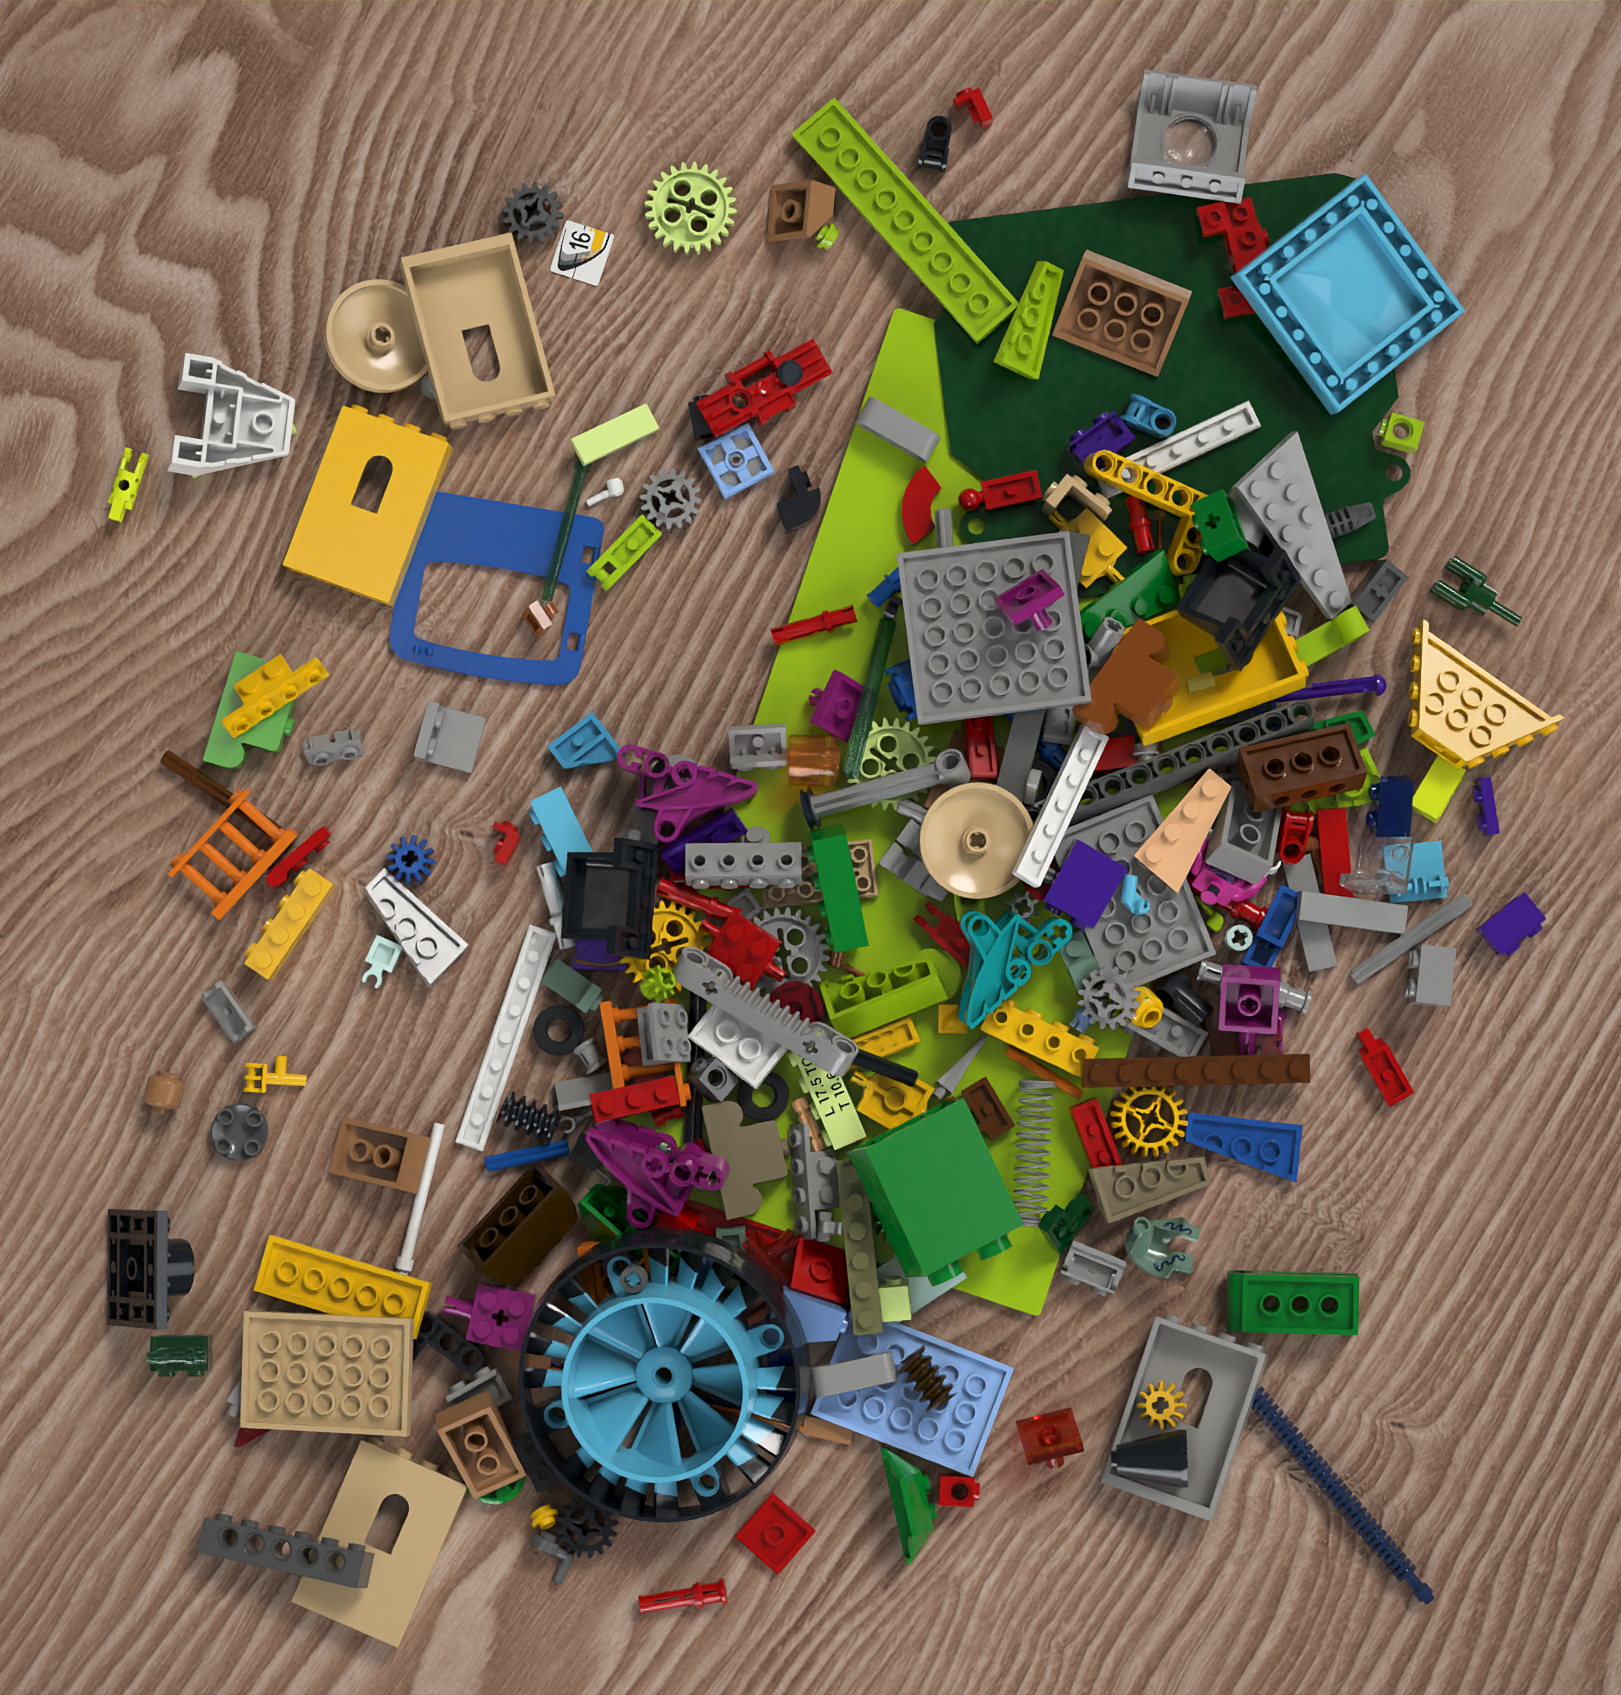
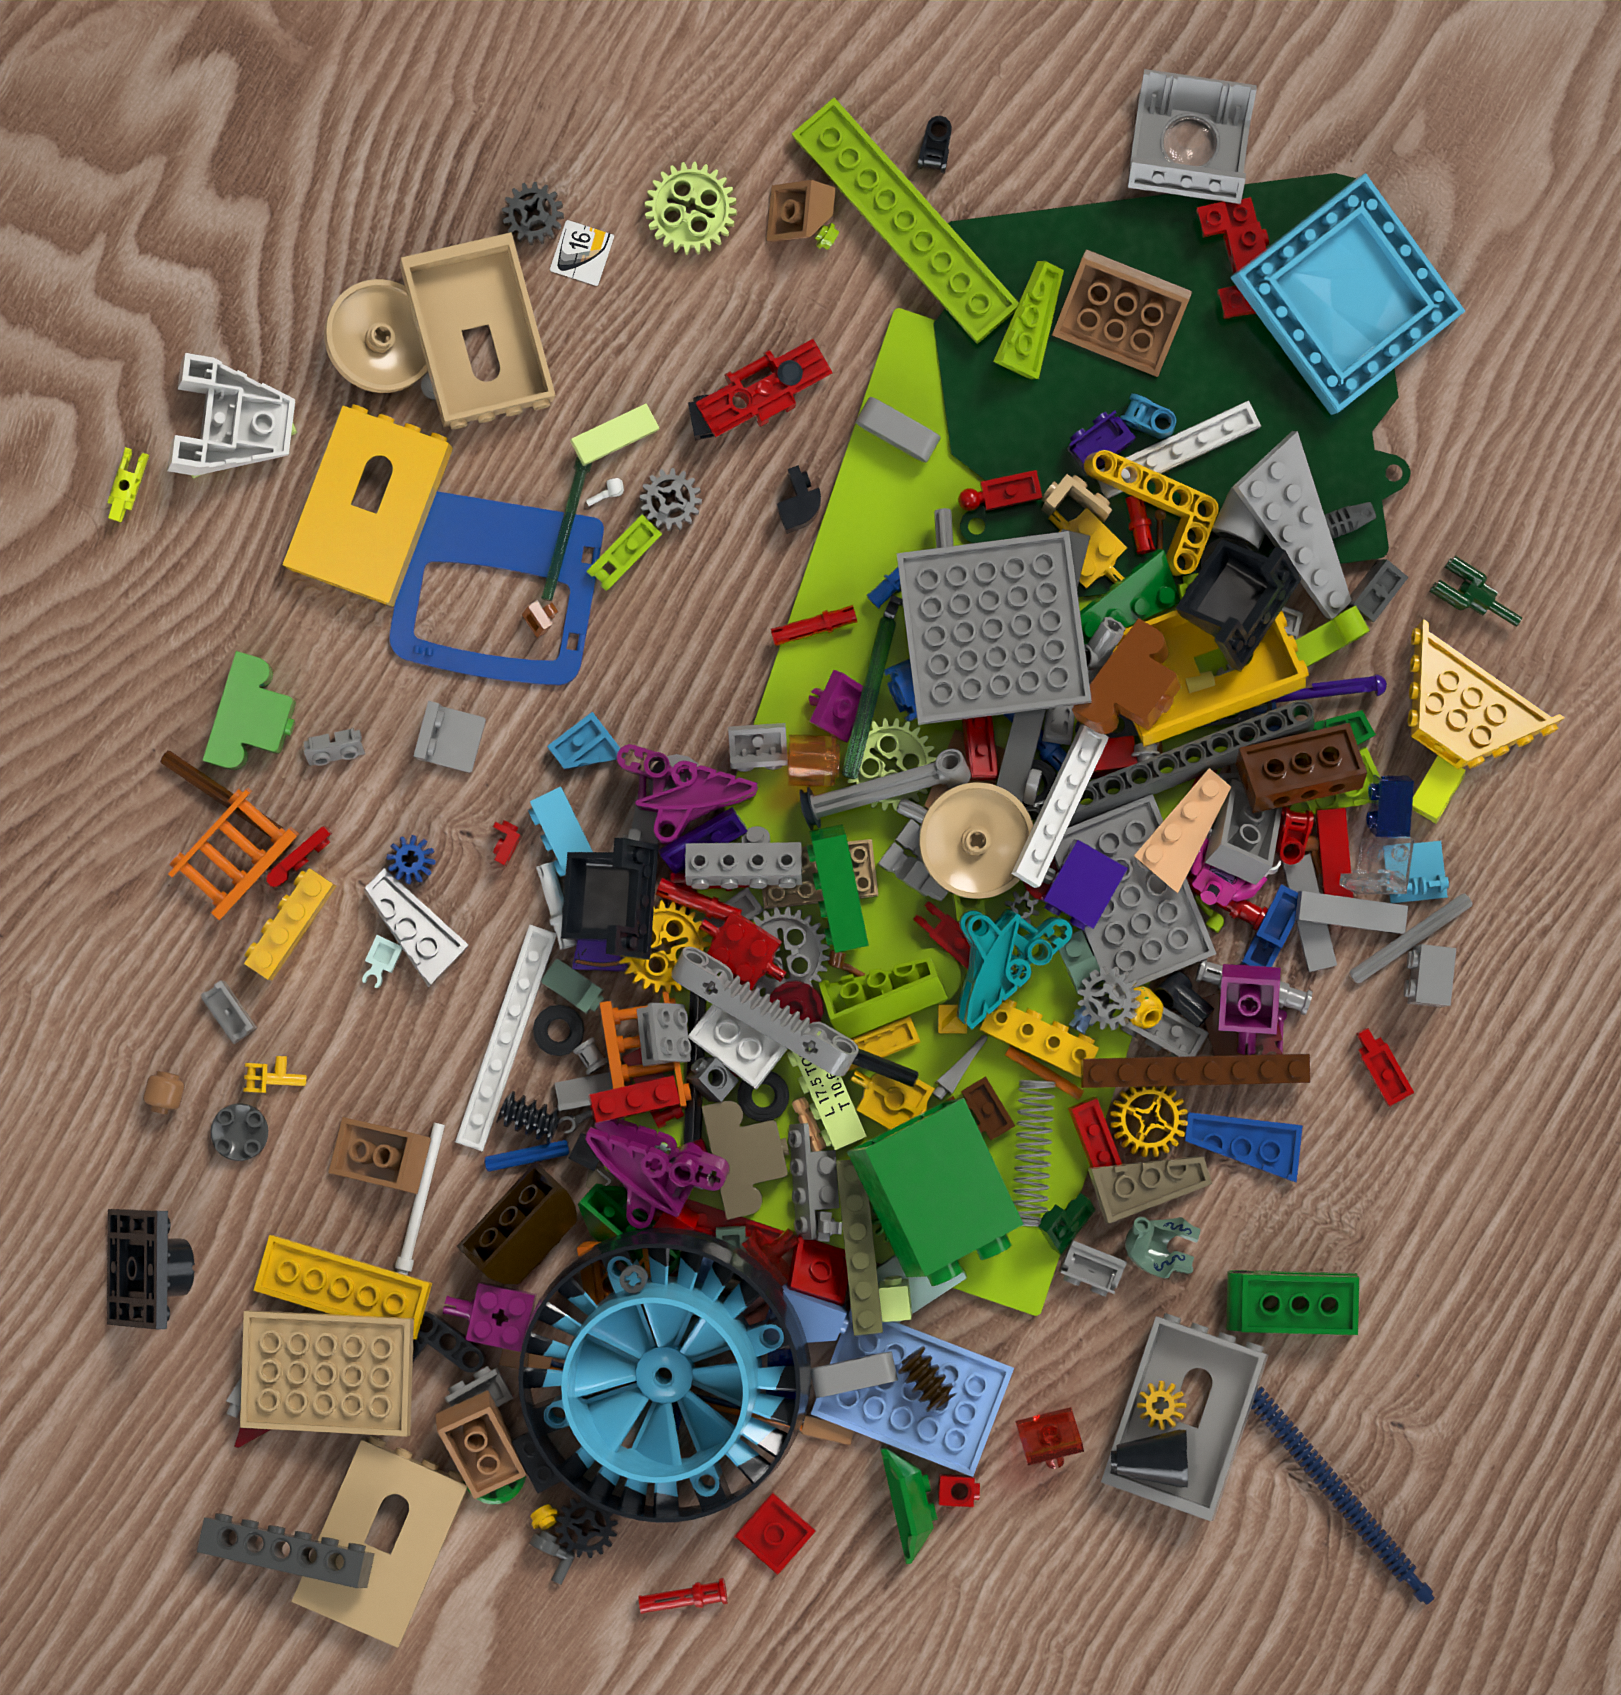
(180, 1353): clear green brick -> none
(269, 690): yellow bracket -> none
(657, 984): lime gear -> none
(736, 460): light blue piece -> none
(917, 505): red tile -> none
(979, 110): red bracket -> none
(1030, 599): magenta tile -> none
(1131, 898): medium azure arm -> none
(1219, 526): green brick -> none
(1246, 941): light aqua bush -> none
(1413, 433): lime brick -> none
(1487, 819): dark purple plate -> none
(1511, 924): dark purple hinge -> none

